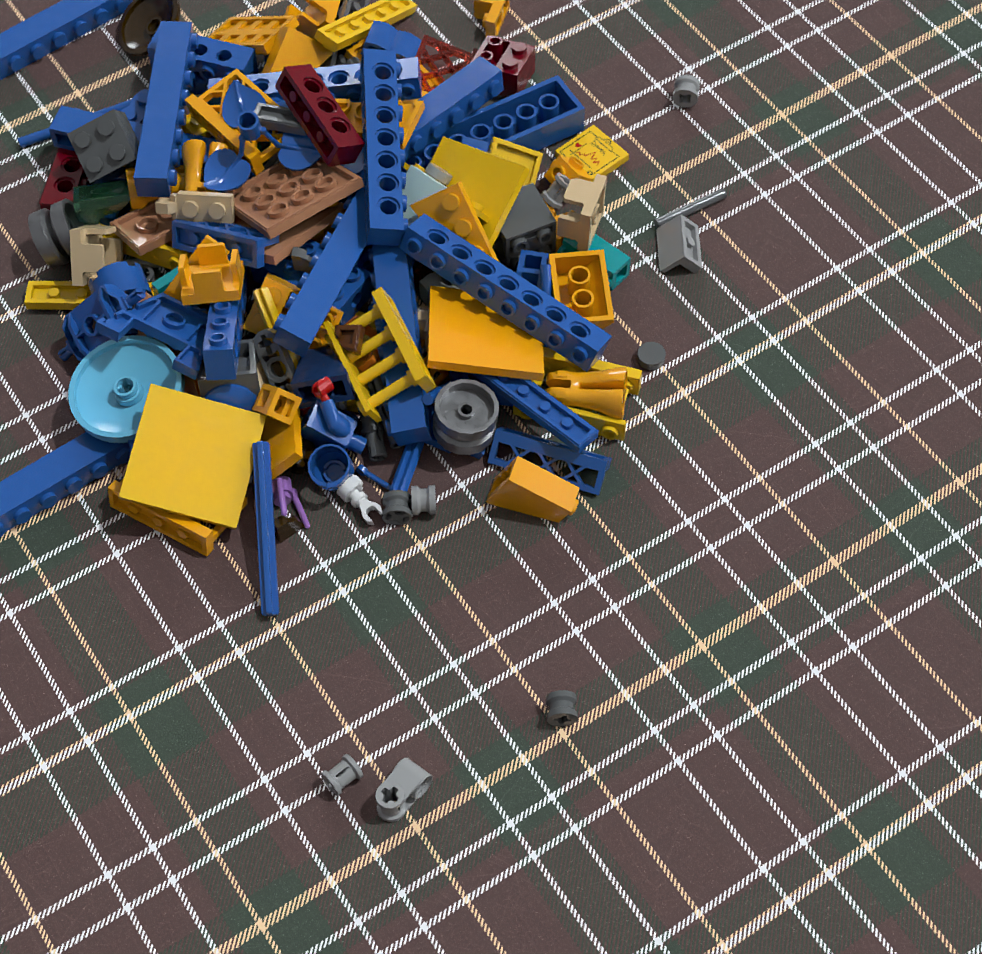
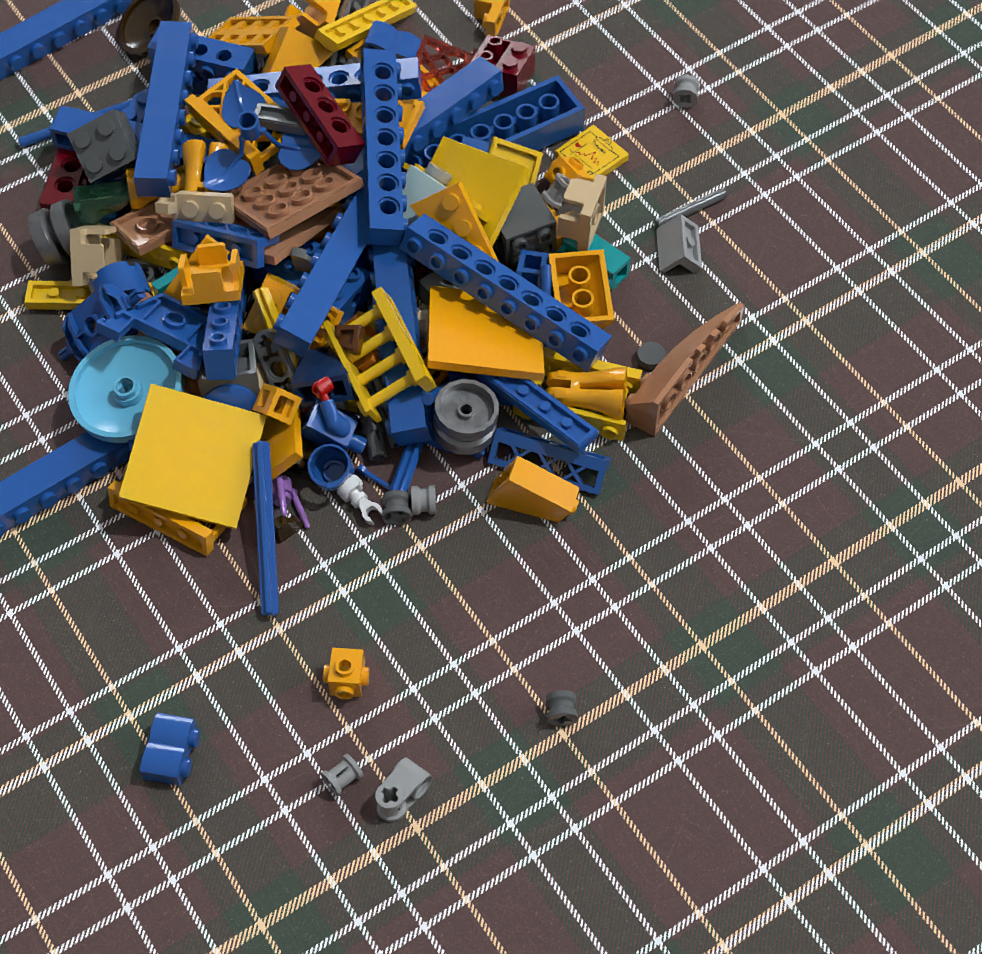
(169, 749): none -> blue brick
(346, 673): none -> light orange brick
(678, 371): none -> nougat wedge

